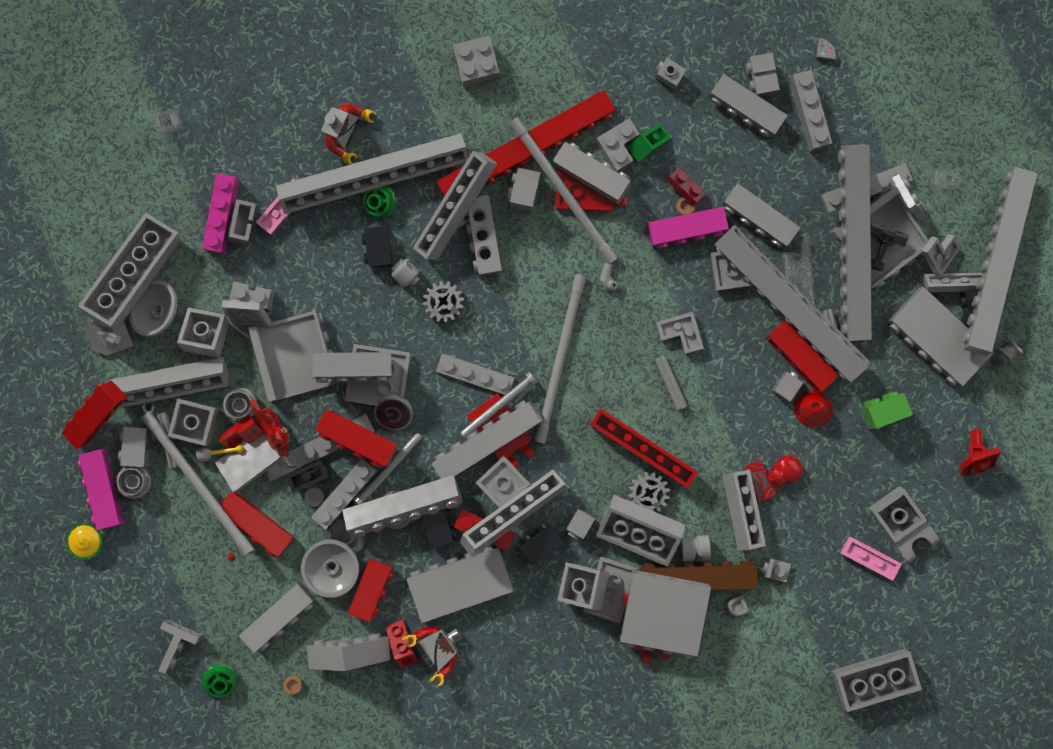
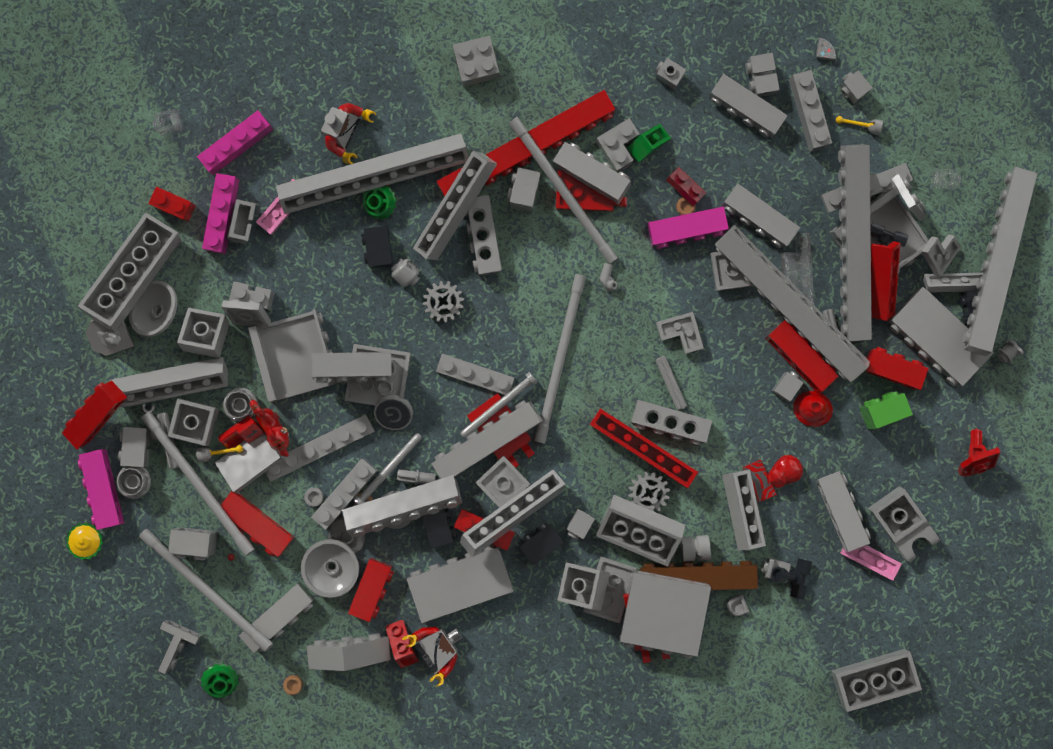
(172, 204): none -> red piece
(192, 542): none -> light grey brick
(235, 142): none -> dark pink brick
(257, 637): none -> light grey piece
(308, 477): black brick -> none
(356, 437): red brick -> none
(415, 477): none -> light grey axle
(701, 425): none -> light grey brick
(796, 577): none -> black bar
(843, 512): none -> light grey brick
(855, 86): none -> light grey brick
(874, 126): none -> hinge
(884, 279): none -> red panel
(896, 368): none -> red brick

